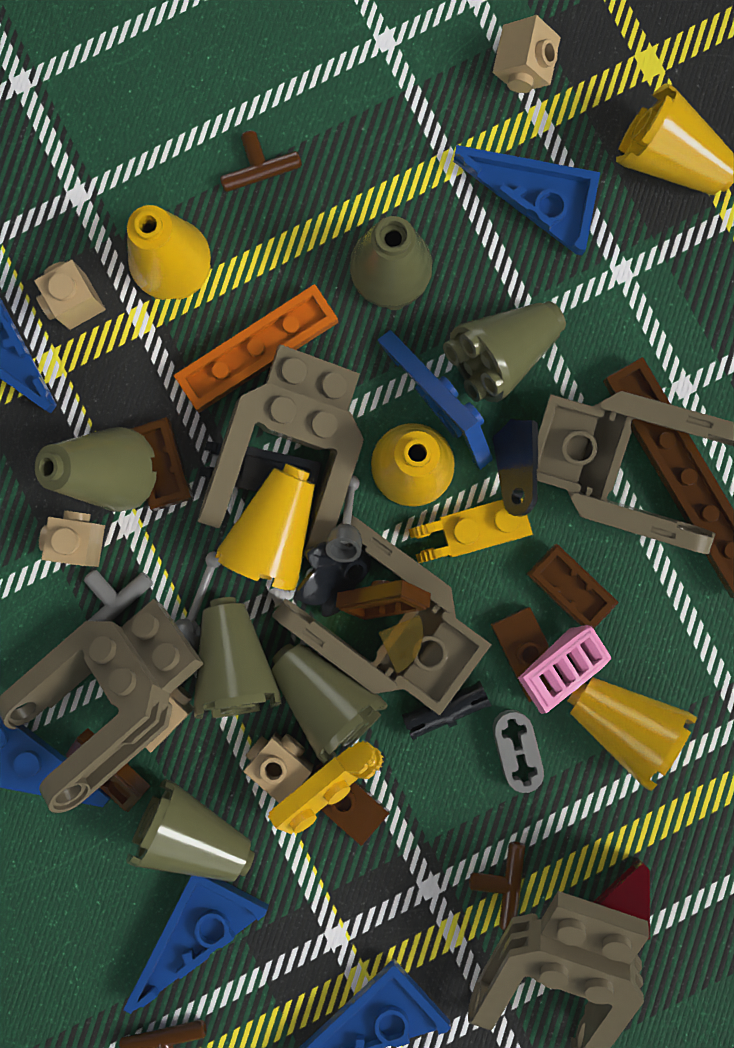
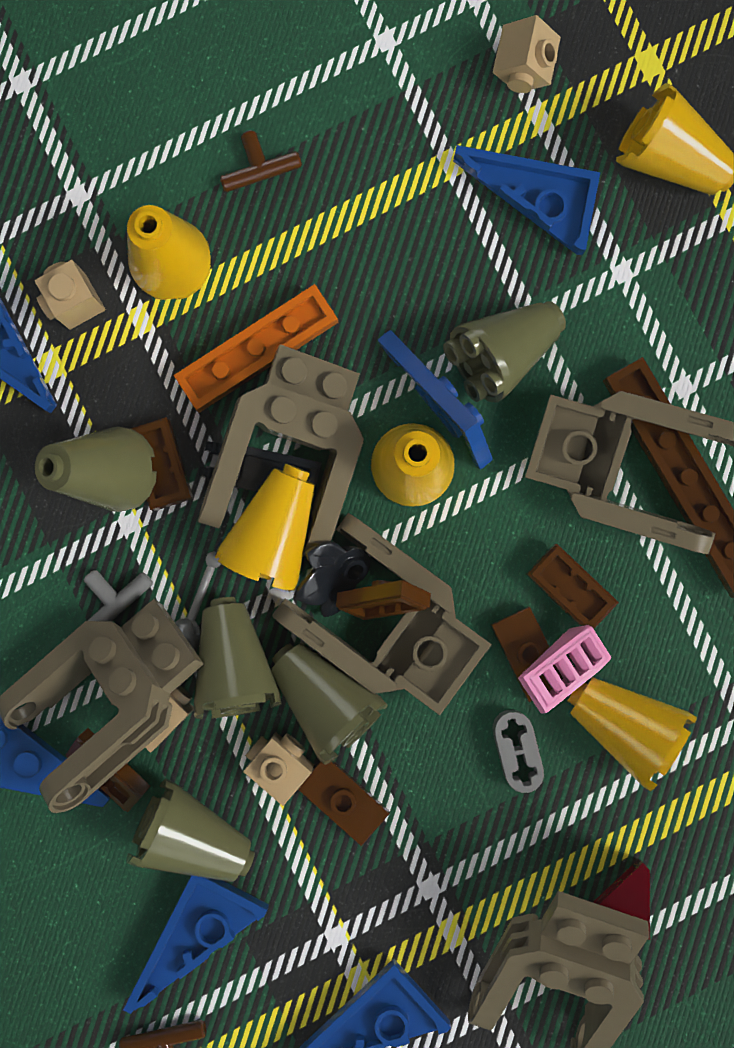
(72, 540): tan brick -> none
(325, 787): yellow hinge -> none
(345, 540): dark grey hinge -> none
(391, 264): olive cone -> none
(403, 642): clear yellow tile -> none
(462, 704): black pin -> none
(473, 530): yellow hinge -> none
(507, 885): reddish brown piece -> none
(517, 465): black piece -> none

